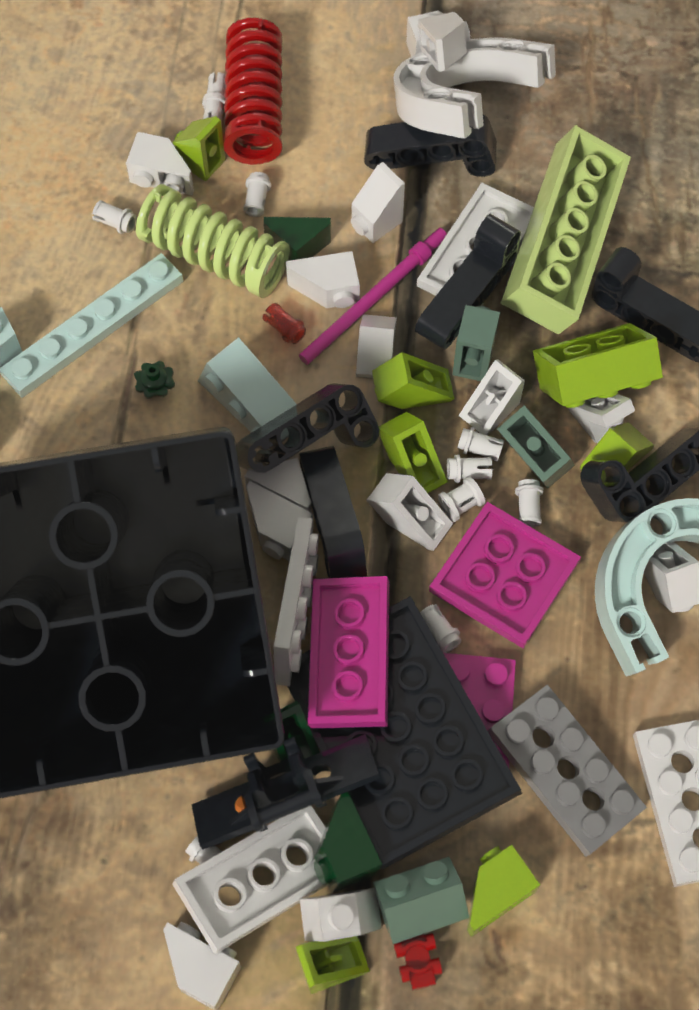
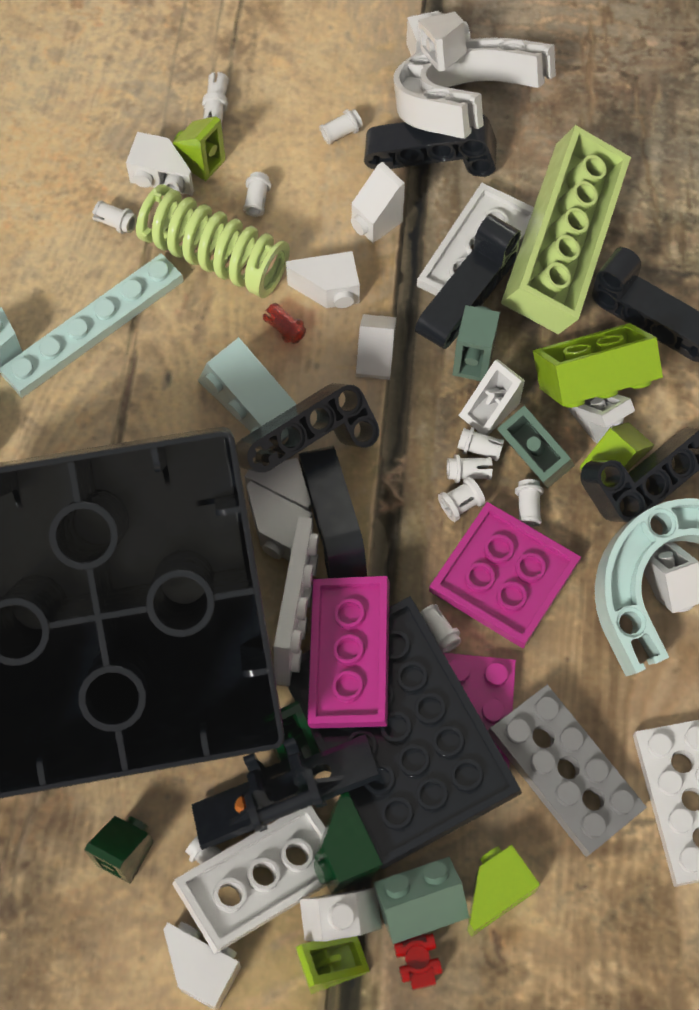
(120, 847): none -> dark green slope
(154, 379): dark green plant -> none
(259, 76): red piece -> none
(303, 234): dark green slope -> none
(341, 126): none -> white pin
(410, 509): white slope -> none
(411, 382): lime slope -> none
(412, 450): lime slope -> none
(417, 256): dark pink bar -> none

